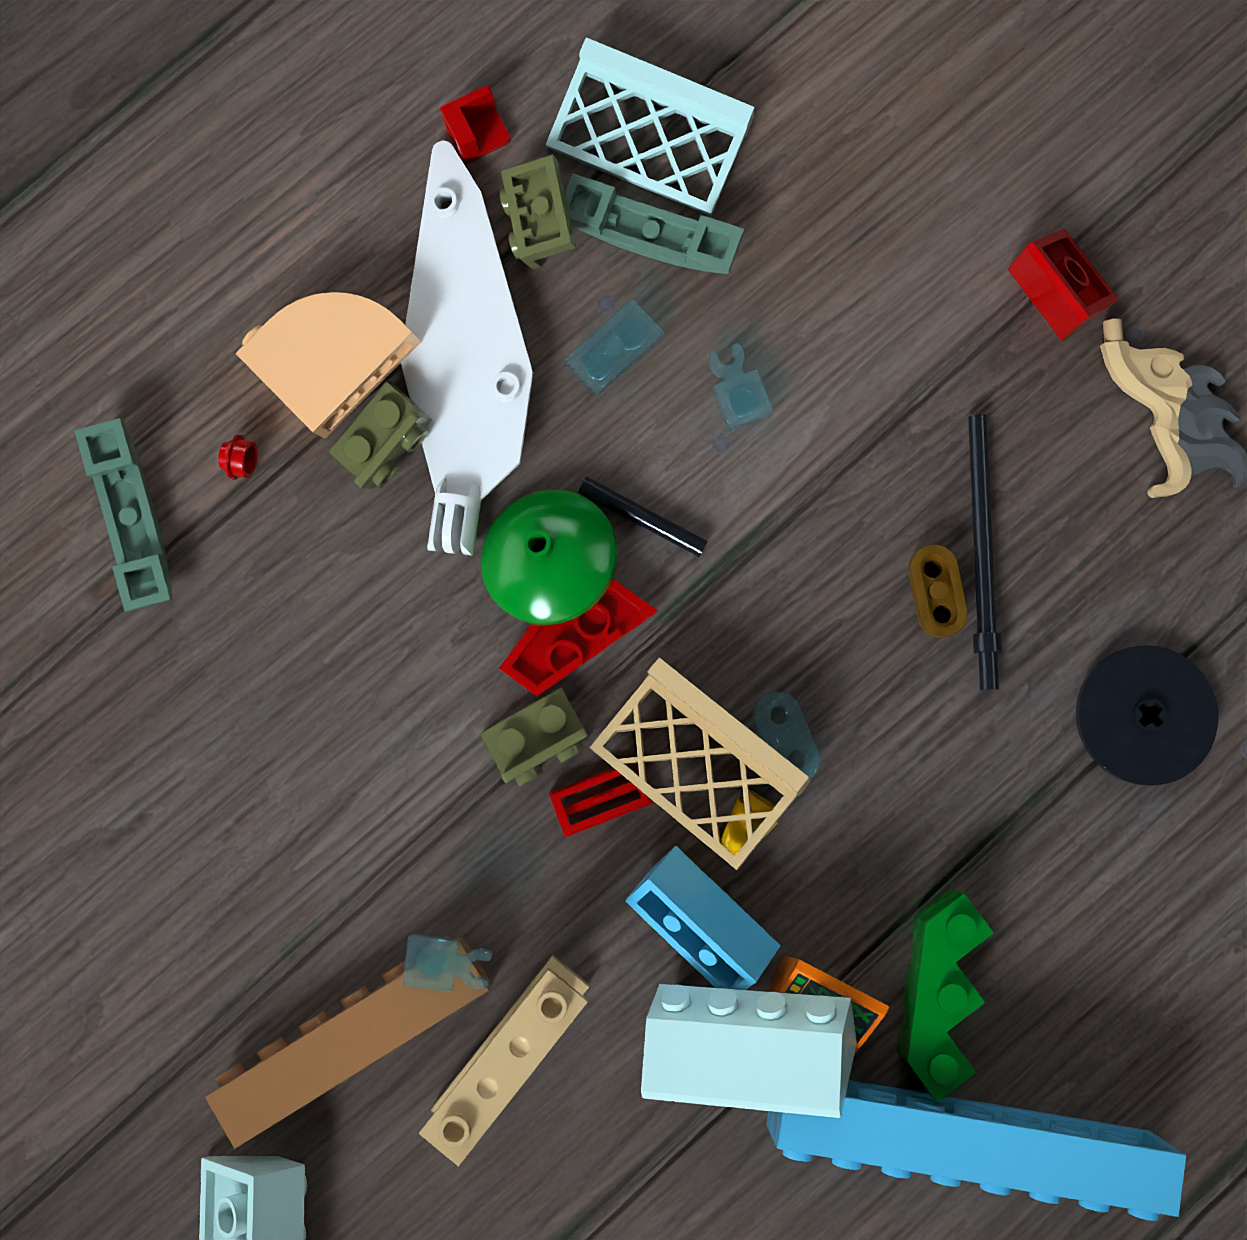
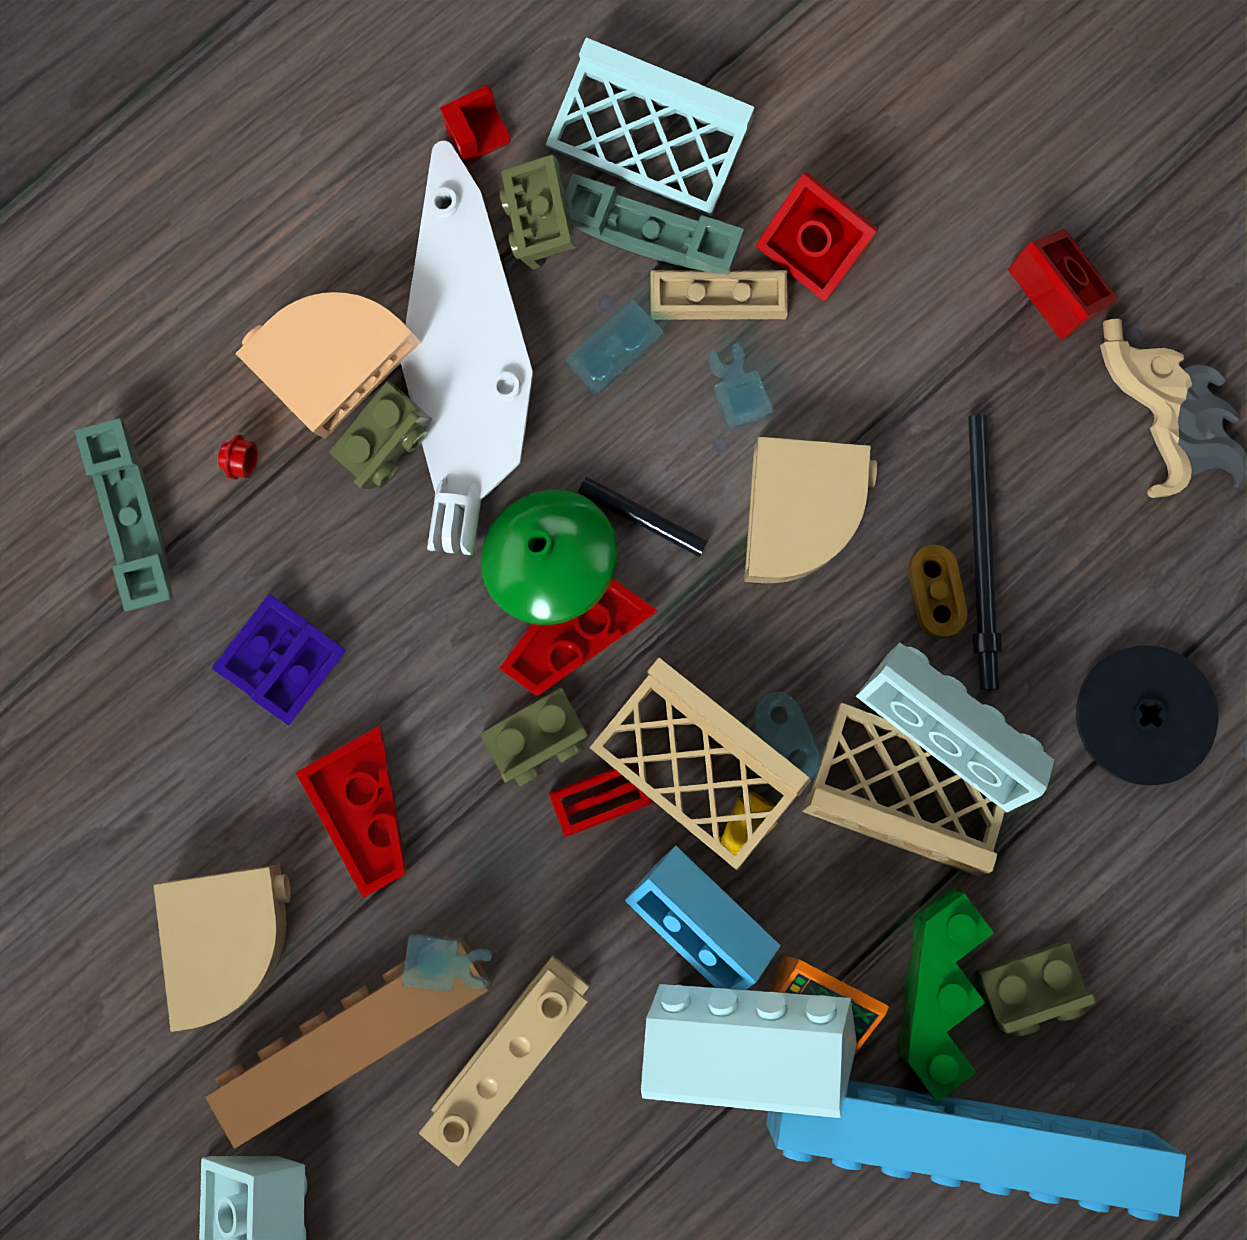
(219, 940): none -> tan brick
(278, 659): none -> dark purple slope
(359, 809): none -> red wing
(718, 295): none -> tan tile
(803, 505): none -> tan brick
(817, 237): none -> red slope
(887, 823): none -> tan fence
(957, 728): none -> light aqua slope
(1035, 989): none -> olive bracket

